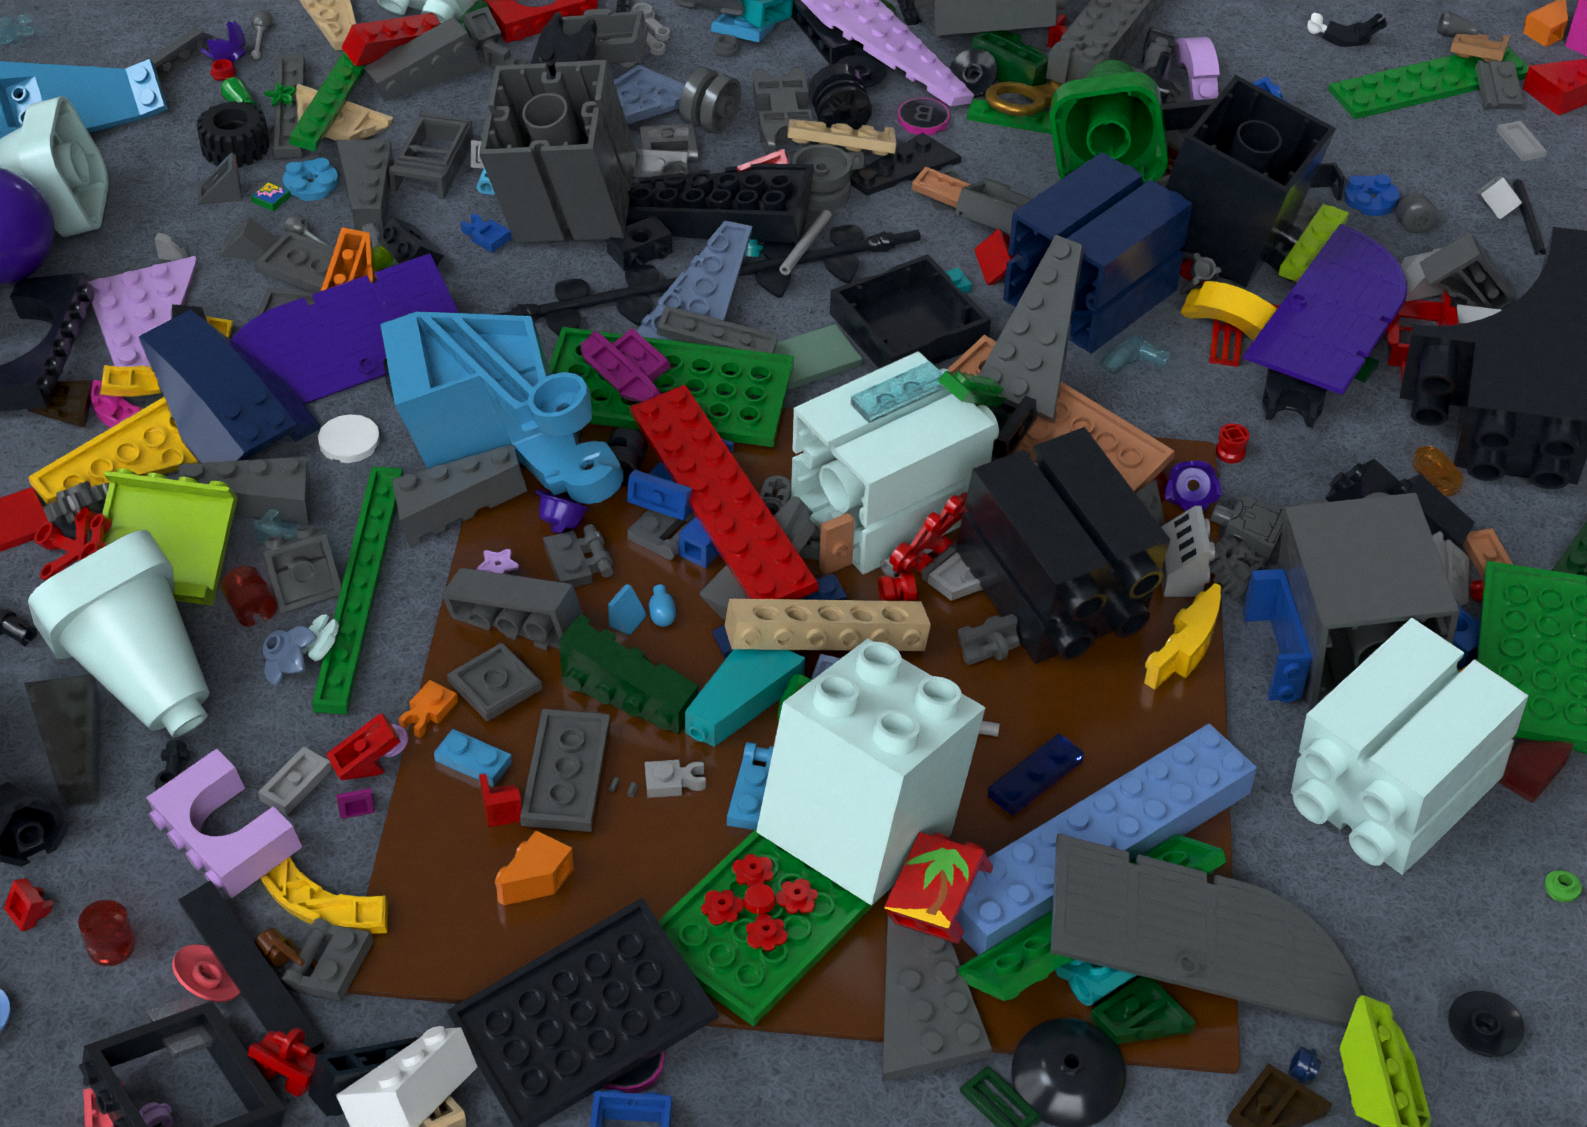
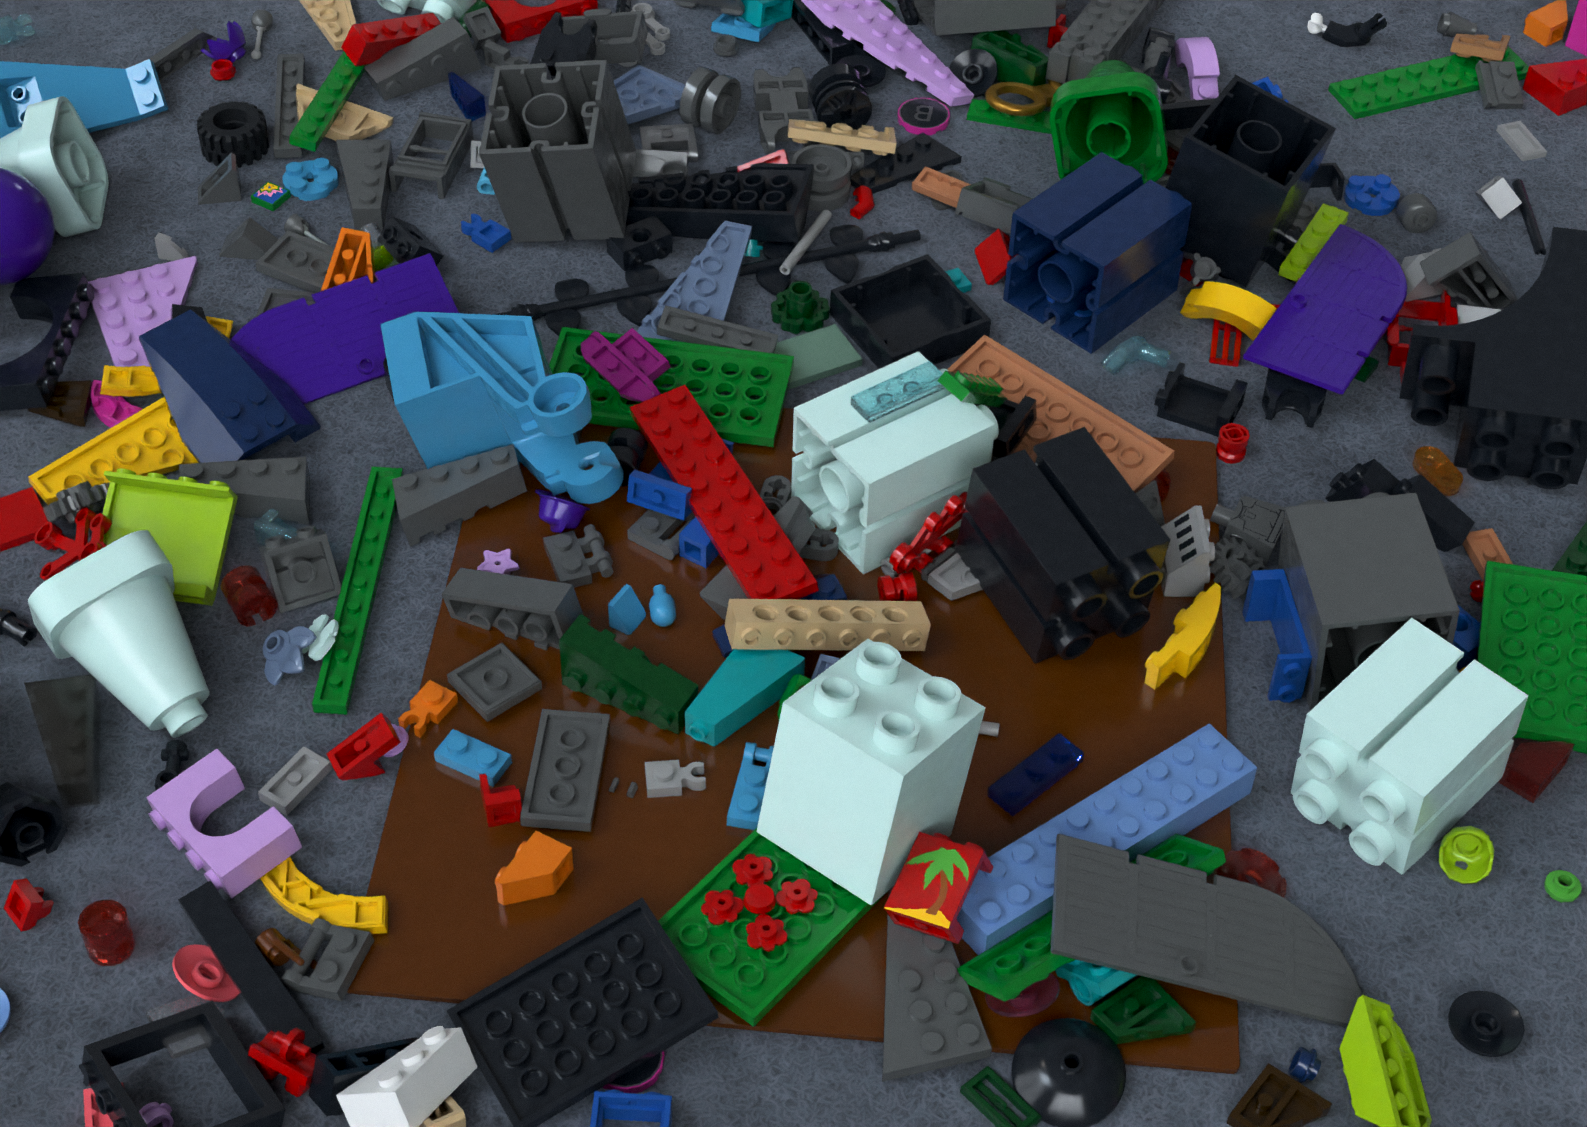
(236, 90): green cone -> none
(281, 94): green plant -> none
(349, 438): white tile -> none
(355, 803): magenta slope -> none
(467, 98): none -> clear blue slope
(800, 308): none -> dark green plant
(836, 543): nougat plate -> none
(865, 200): none -> red arm
(989, 640): dark grey hips -> none
(1030, 1001): none -> clear pink dish
(1036, 337): dark grey wing -> none
(1178, 491): dark purple piece -> none
(1198, 403): none -> black panel
(1256, 865): none -> clear red tile
(1456, 567): light grey plate -> none
(1469, 846): none -> lime hair

